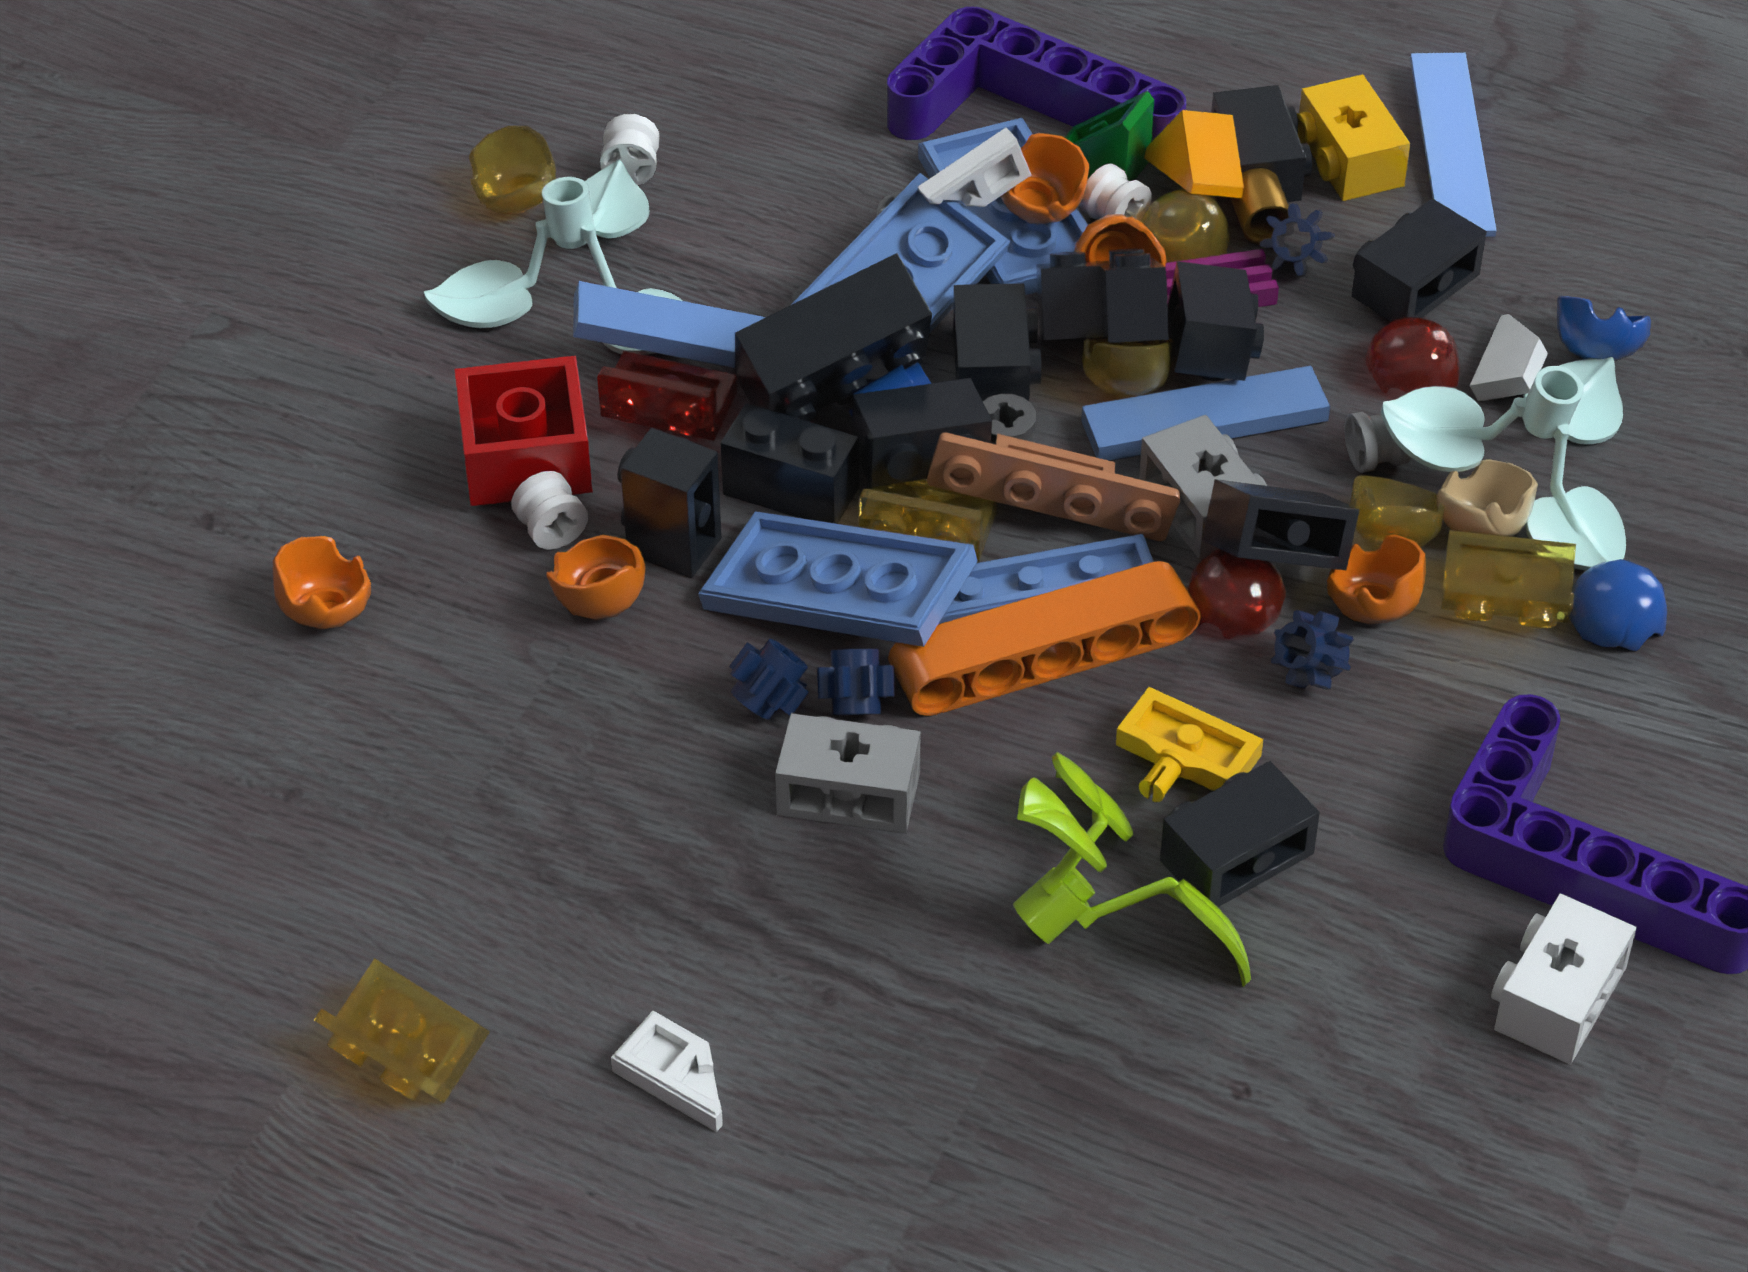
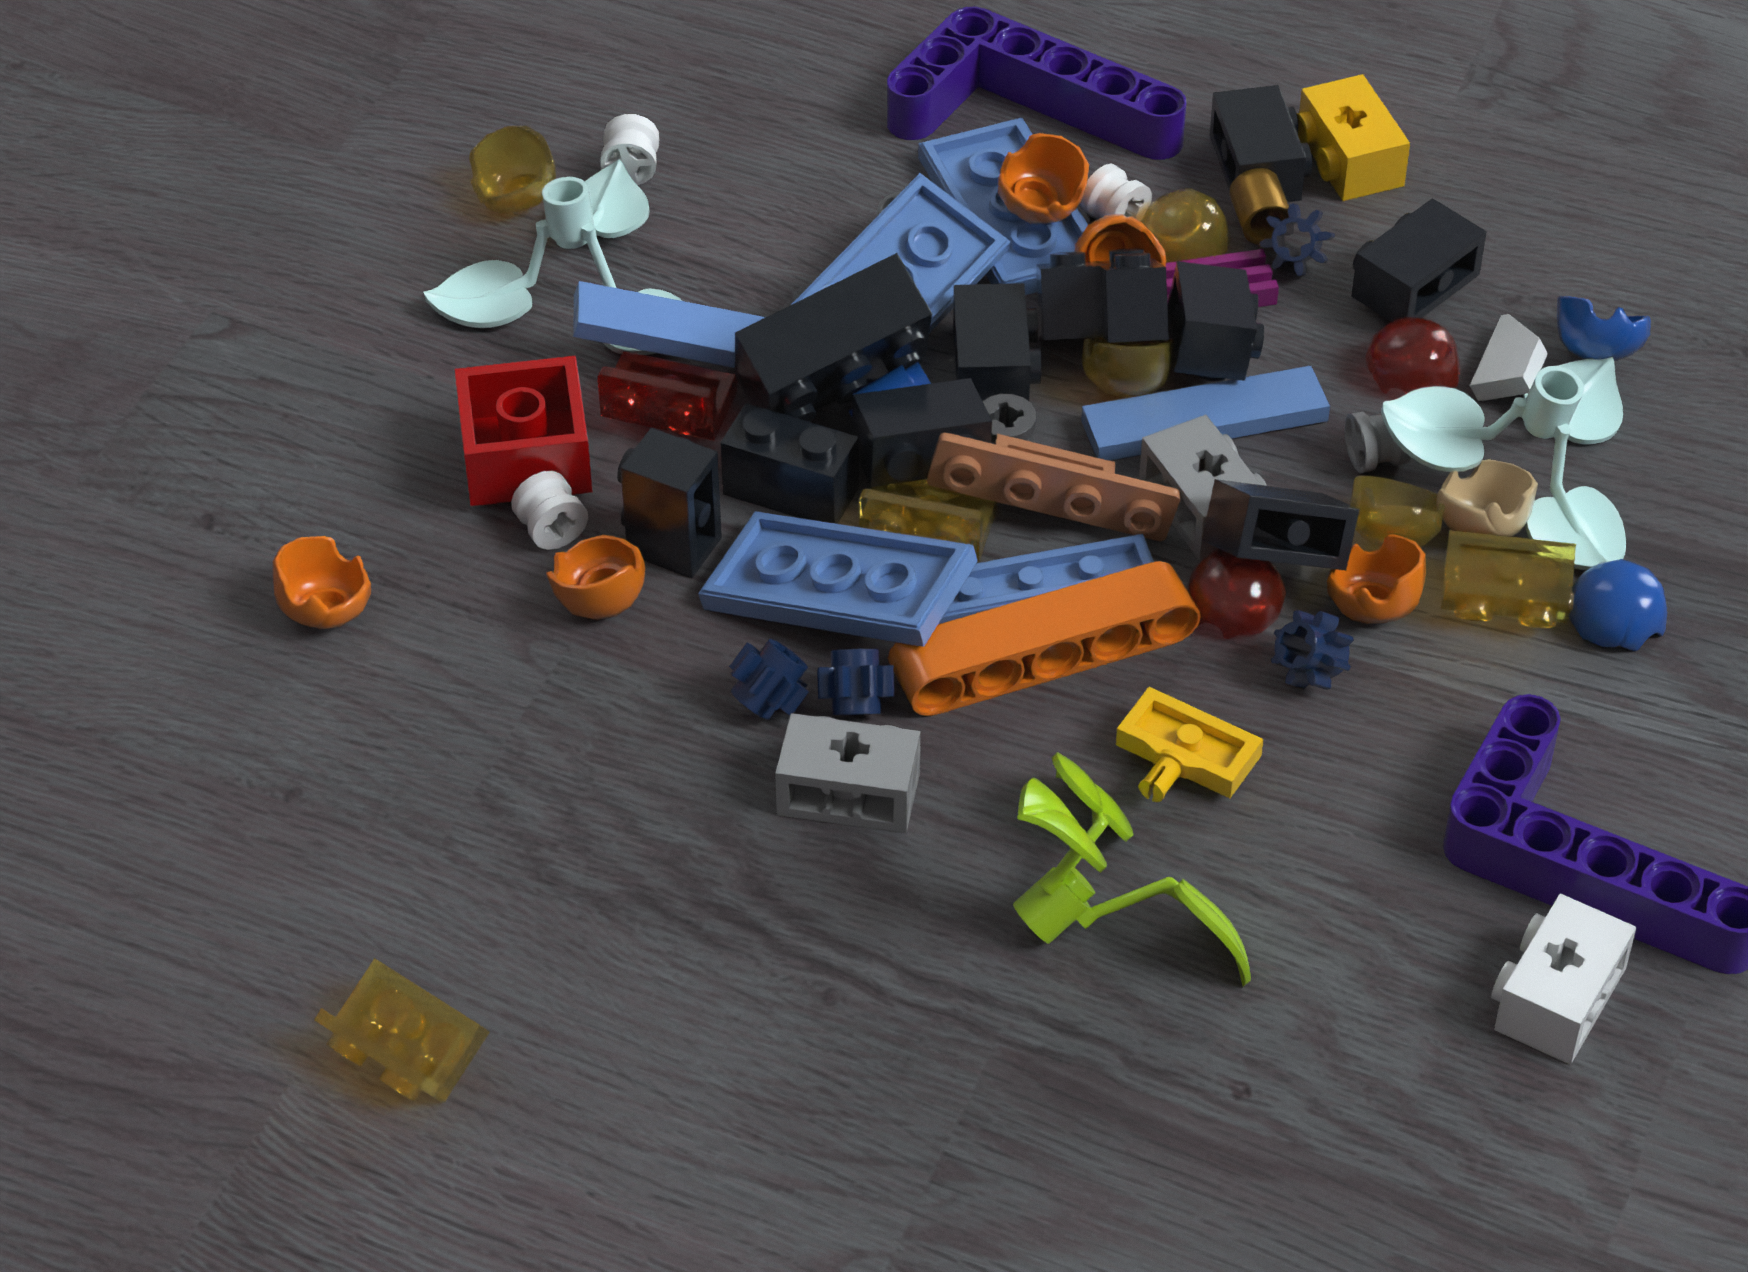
(672, 1068): white tile -> none
(980, 174): white tile -> none
(1117, 136): green slope -> none
(1199, 154): light orange slope -> none
(1239, 834): black brick -> none
(1452, 136): light blue piece -> none

